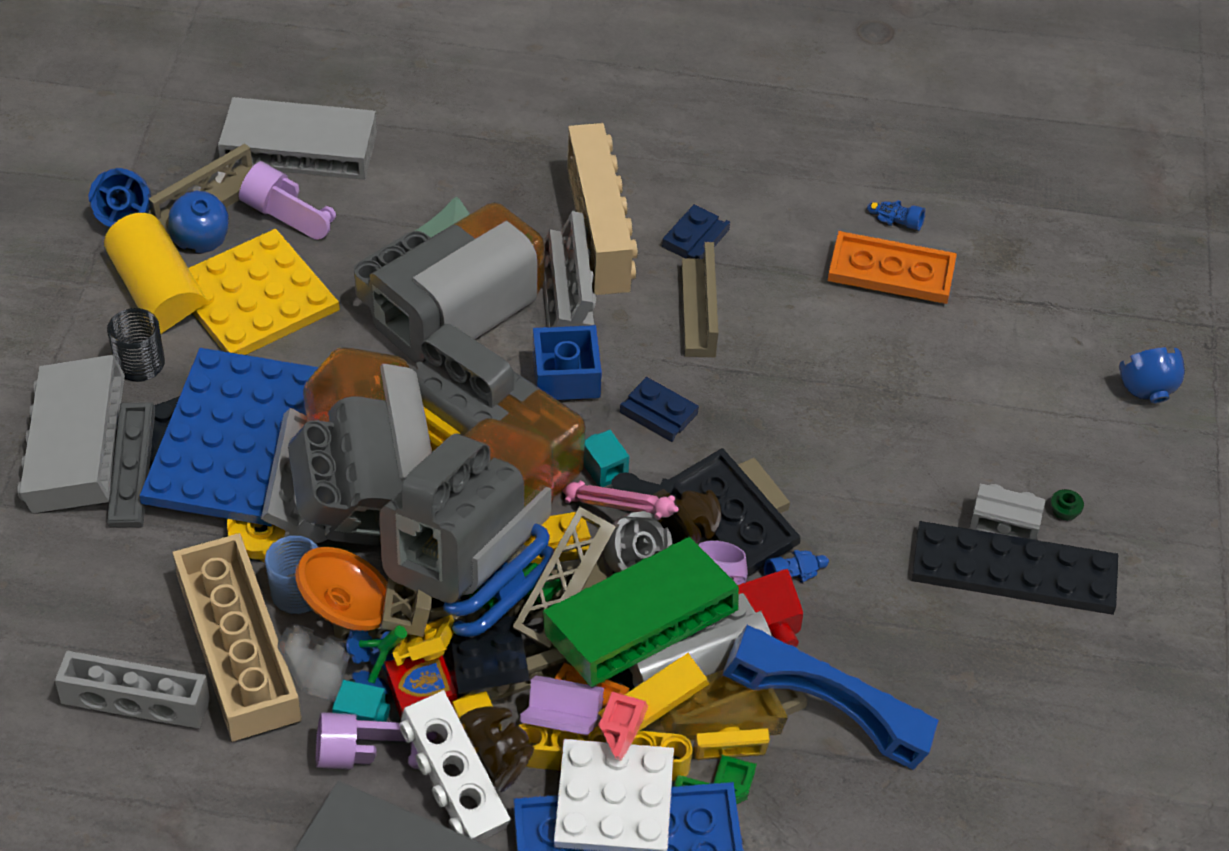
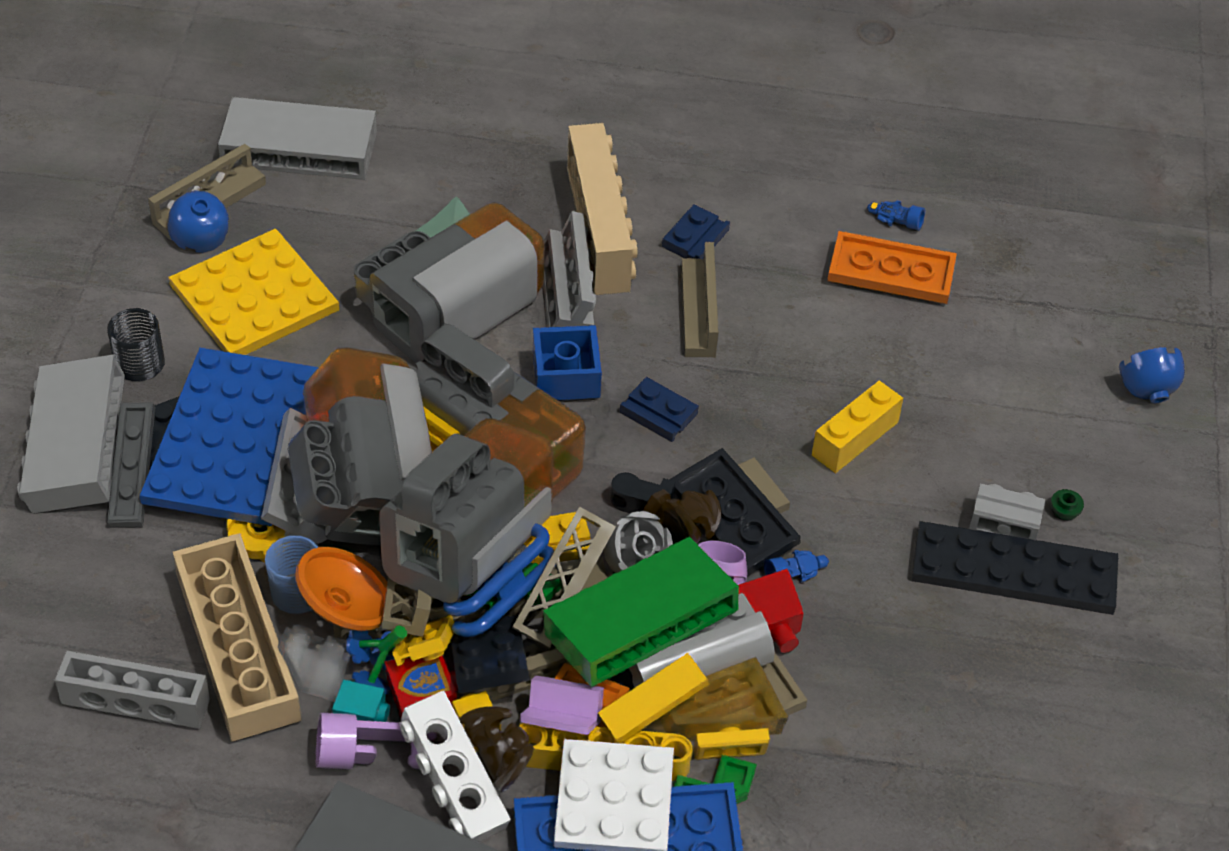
(118, 195): blue cylinder -> none
(153, 269): yellow brick -> none
(277, 195): lavender piece -> none
(605, 457): teal brick -> none
(620, 499): bright pink wheel -> none
(621, 722): coral slope -> none
(857, 426): none -> yellow brick
(894, 726): blue arch -> none

